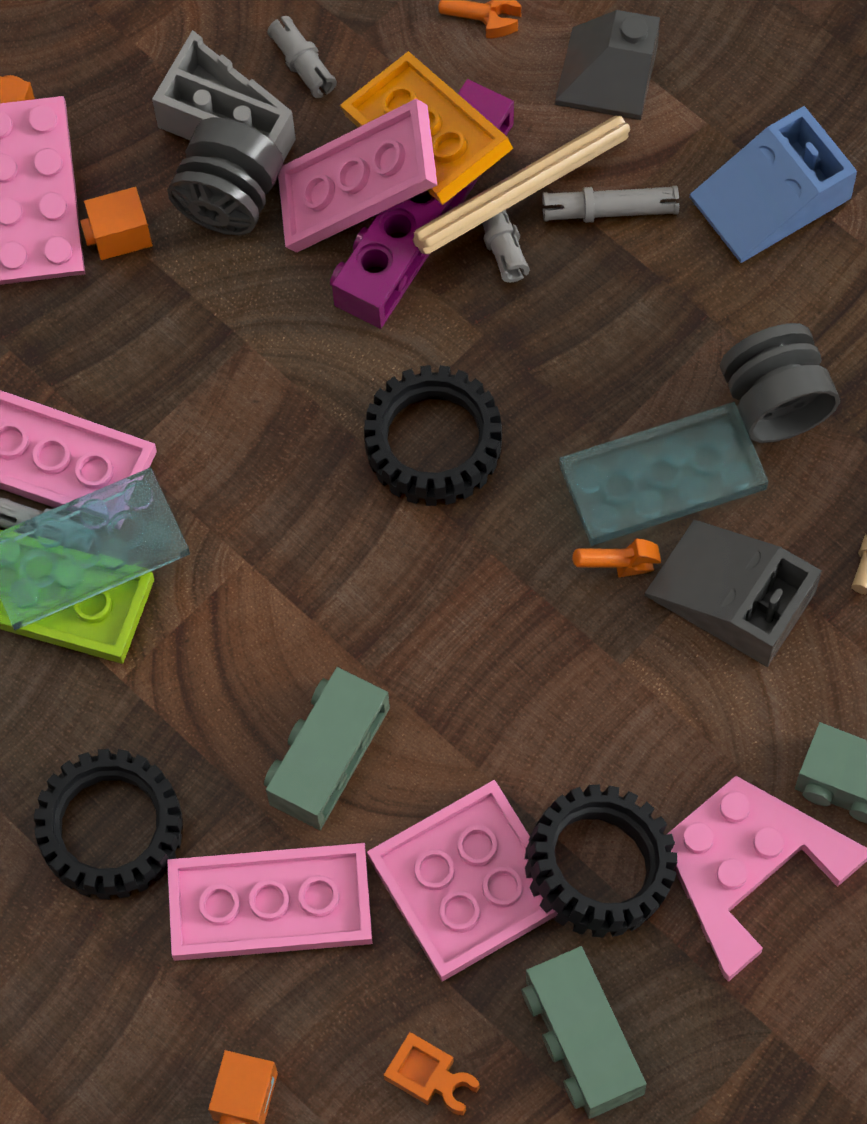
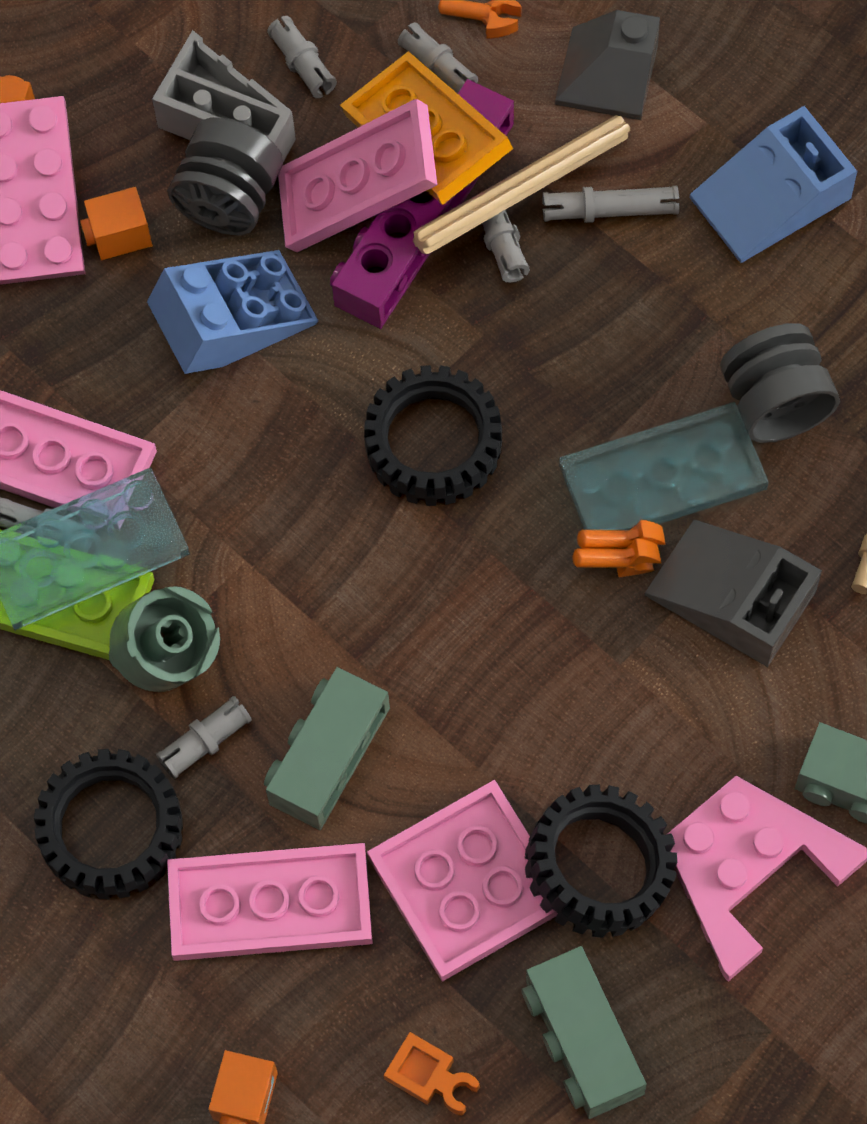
(144, 654): none -> sand green brick
(203, 737): none -> light grey pin
(228, 308): none -> medium blue slope
(435, 57): none -> light grey pin
(621, 538): none -> orange bar

